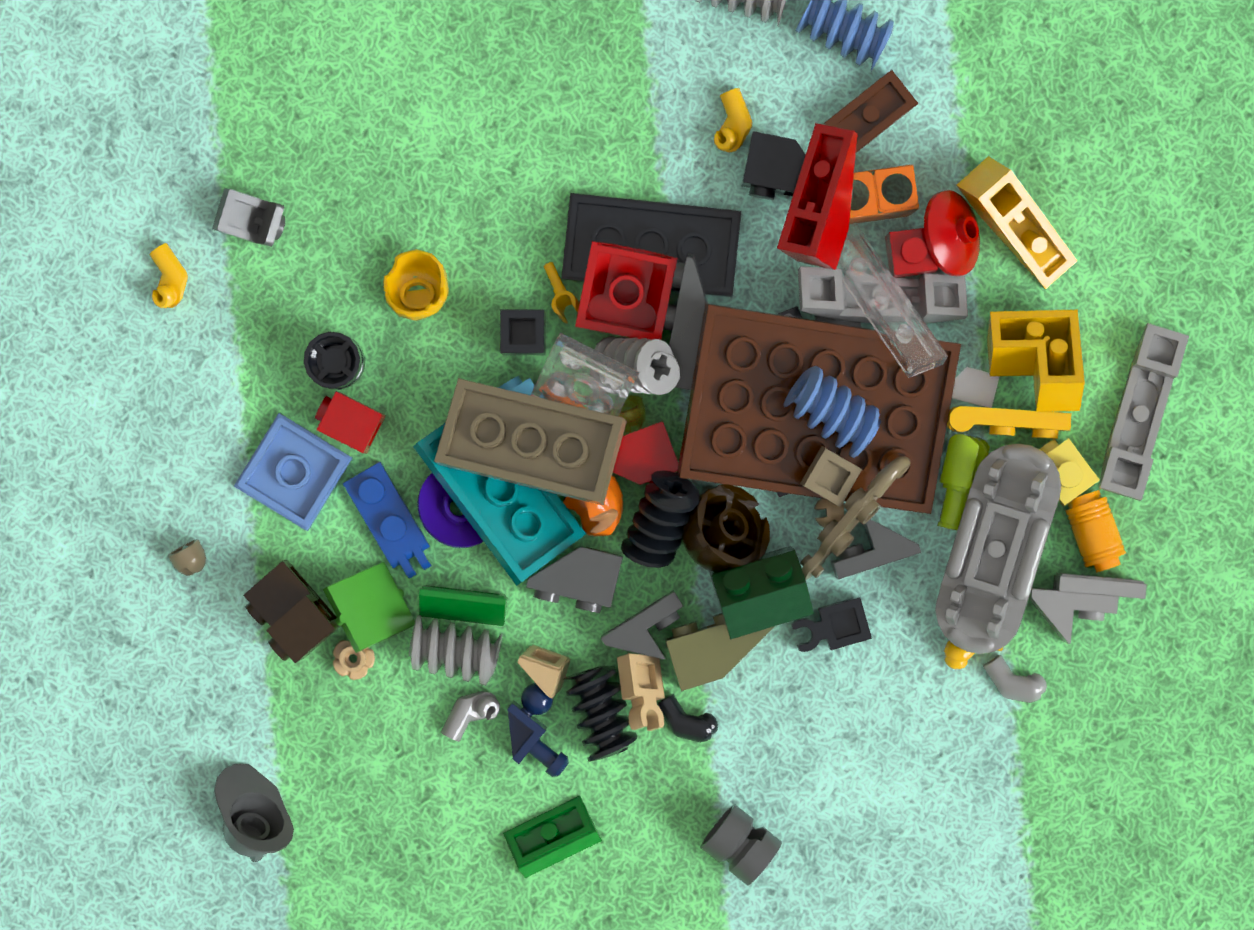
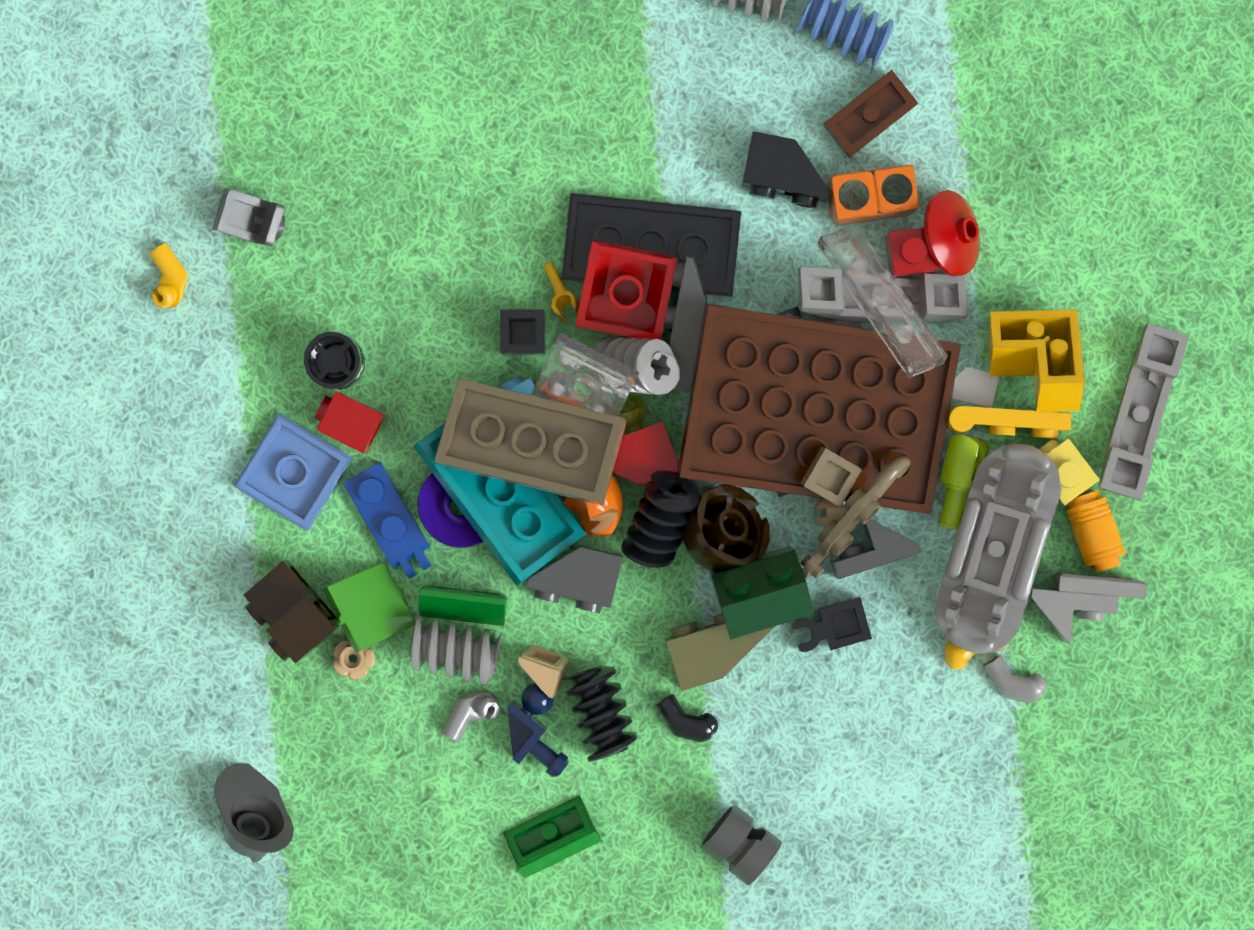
(190, 559): dark tan hinge -> none
(430, 274): yellow hair -> none
(634, 634): dark grey slope -> none
(643, 685): tan plate -> none
(736, 125): yellow arm -> none
(822, 199): red slope -> none
(835, 409): medium blue piece -> none
(1017, 220): yellow slope -> none

